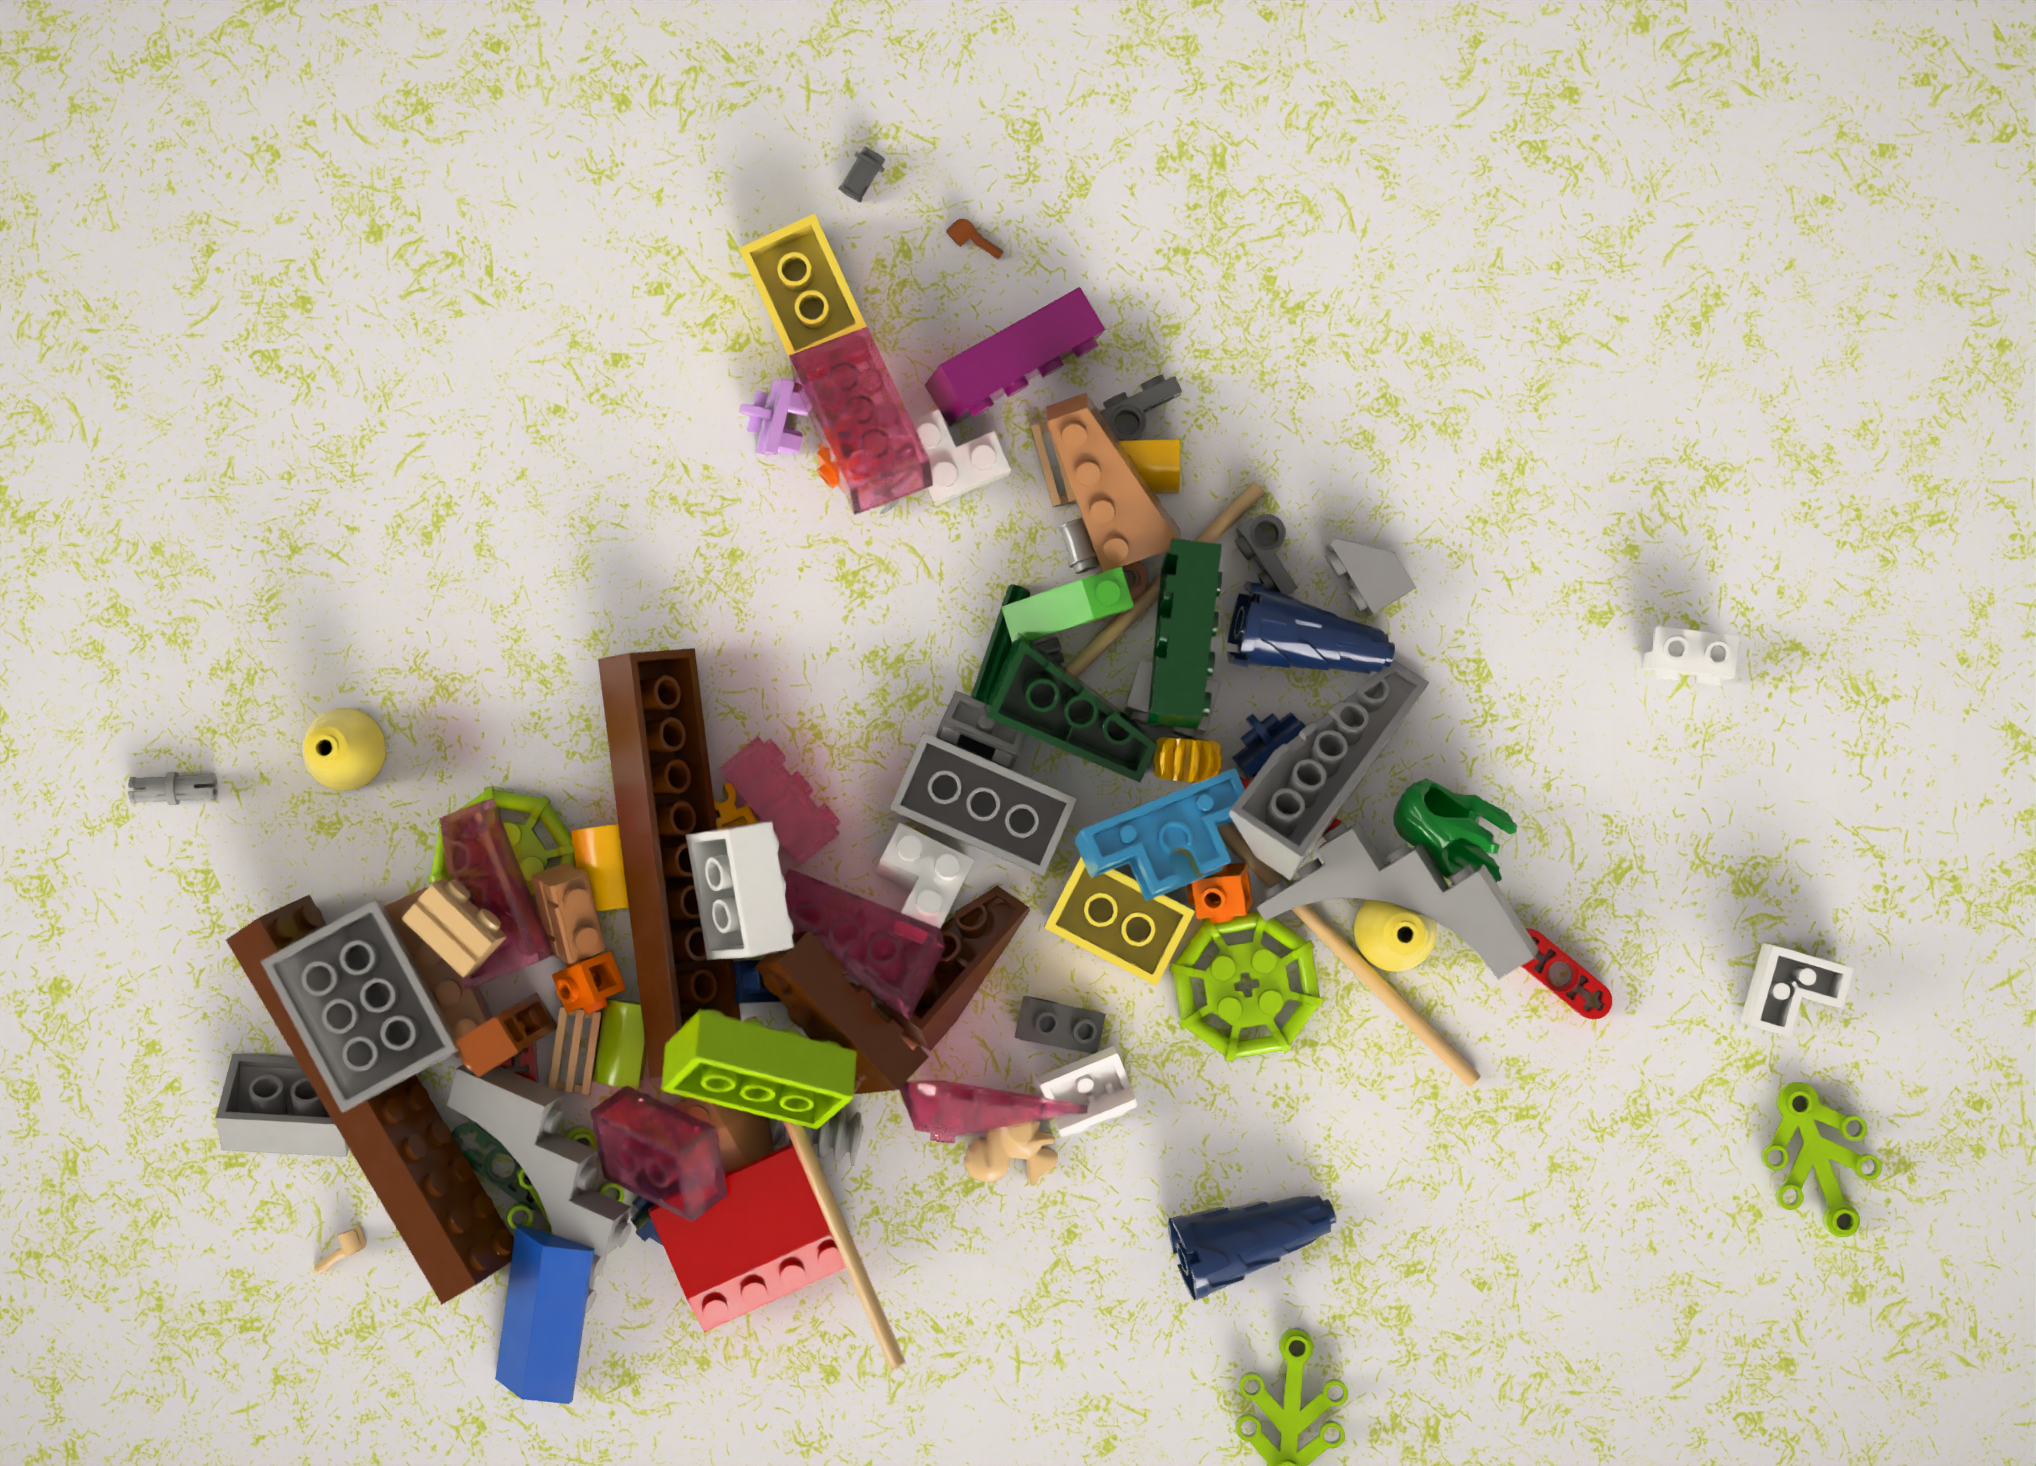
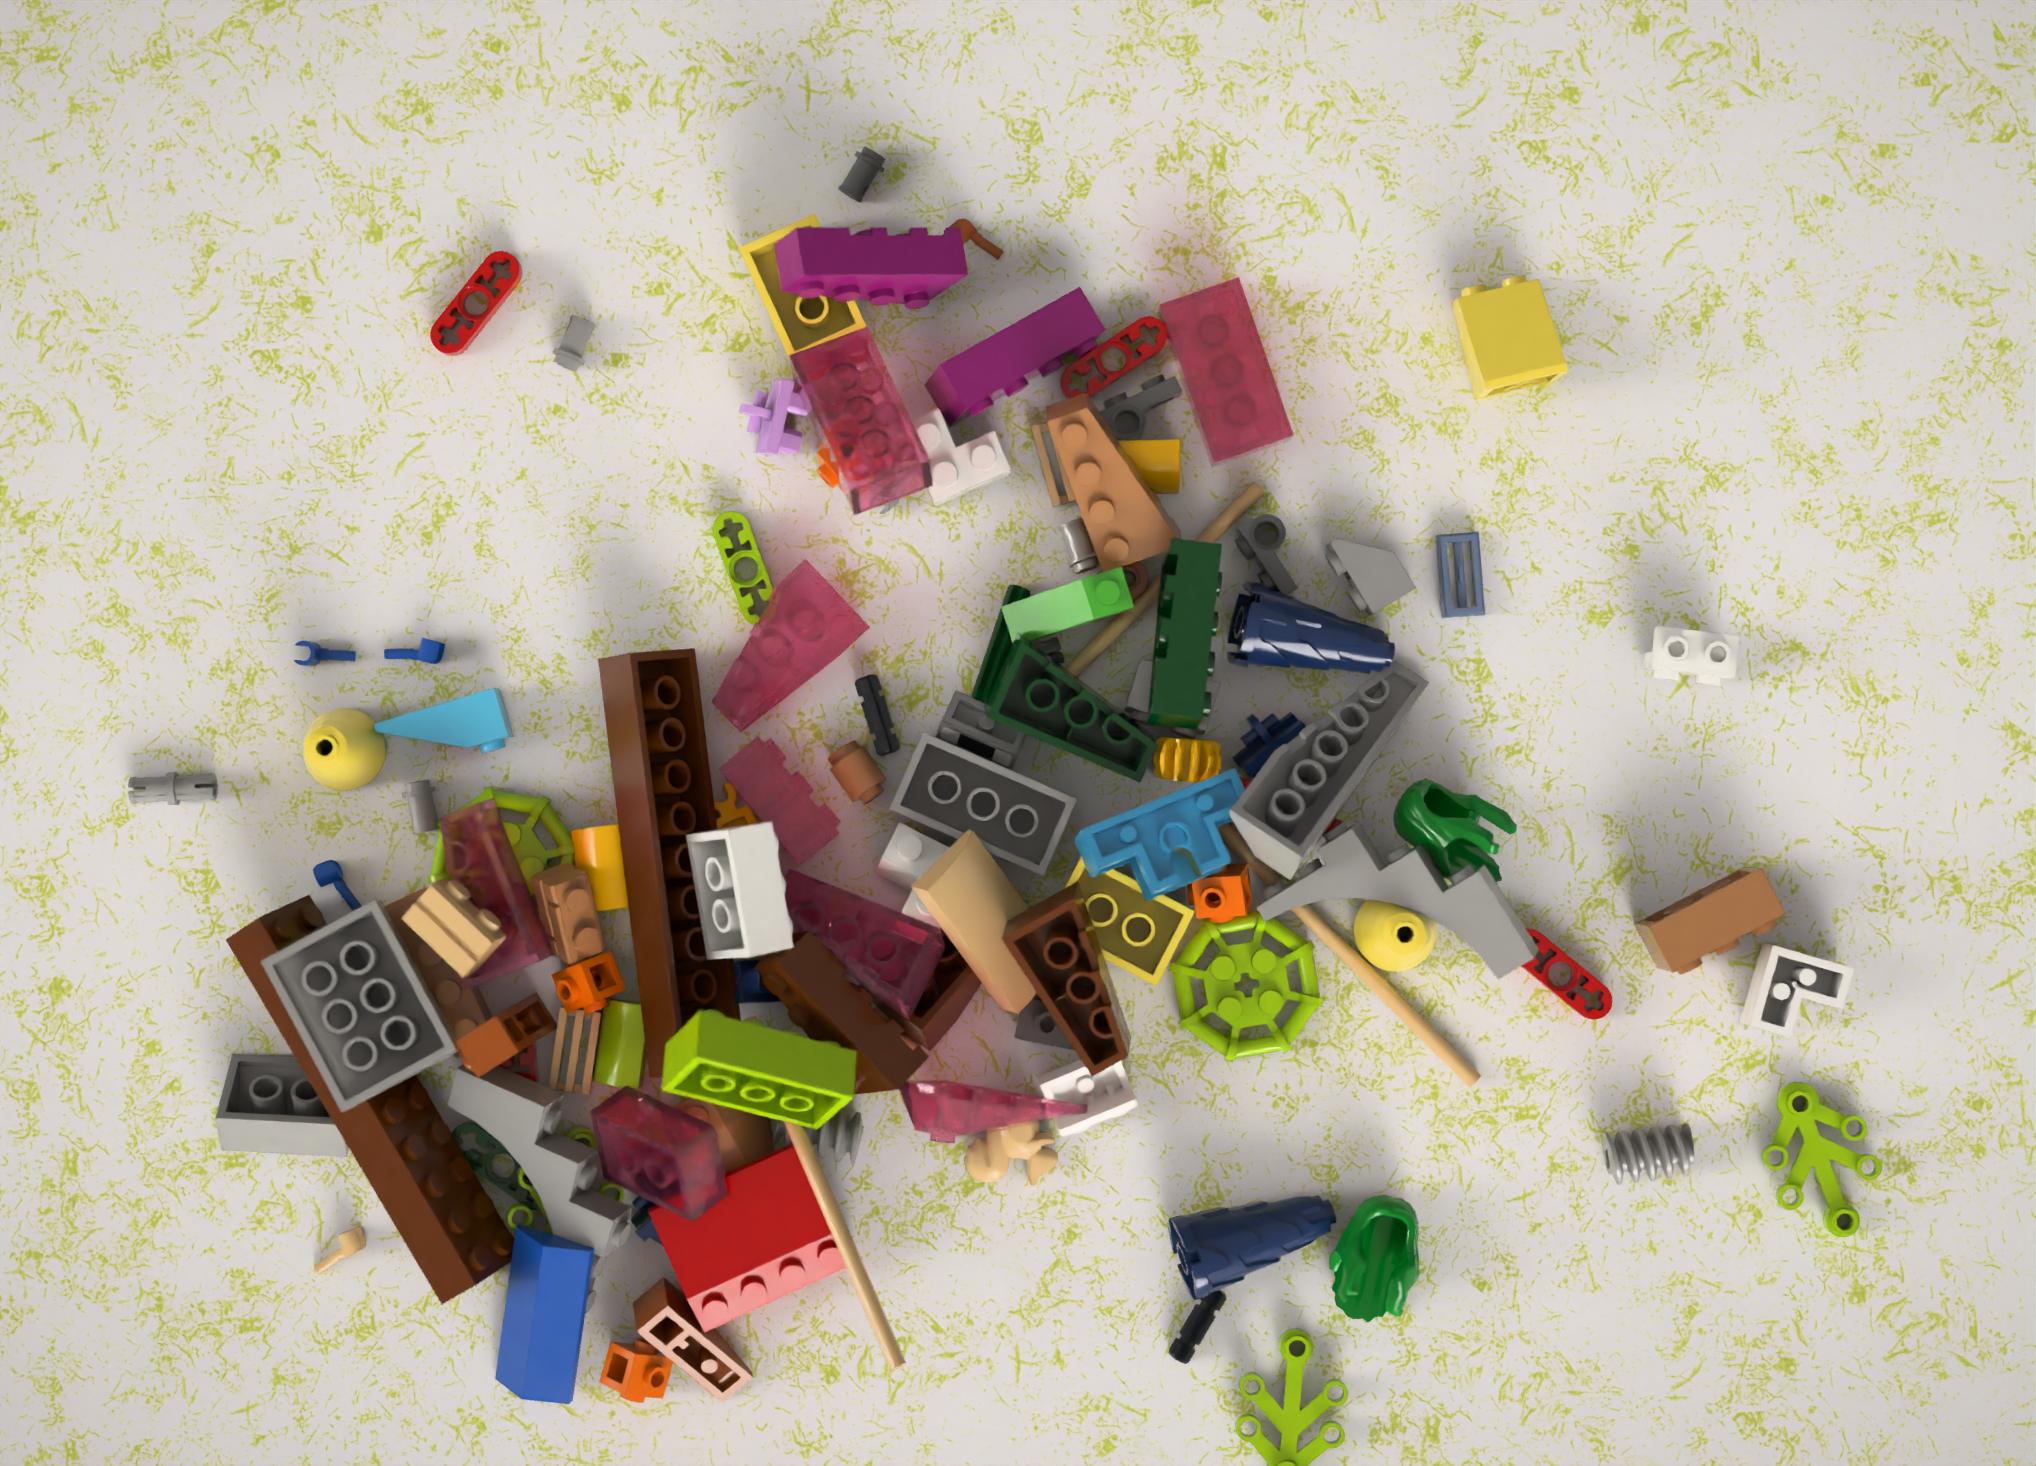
(324, 654): none -> blue hand
(331, 872): none -> blue hand
(421, 805): none -> light grey pin
(429, 652): none -> blue hand
(458, 303): none -> red beam
(462, 722): none -> medium azure slope
(574, 343): none -> light grey pin
(645, 1370): none -> orange brick
(672, 1327): none -> dark orange slope
(725, 544): none -> lime beam
(790, 643): none -> clear pink wedge
(857, 773): none -> medium nougat brick
(870, 264): none -> magenta wedge
(877, 715): none -> black axle
(971, 905): none -> tan slope
(1069, 973): none -> reddish brown wedge
(1133, 333): none -> red beam
(1196, 1326): none -> black axle
(1225, 372): none -> clear pink brick
(1376, 1259): none -> green hair
(1443, 570): none -> sand blue tile
(1508, 337): none -> light yellow slope
(1648, 1152): none -> light grey piece
(1710, 920): none -> medium nougat brick

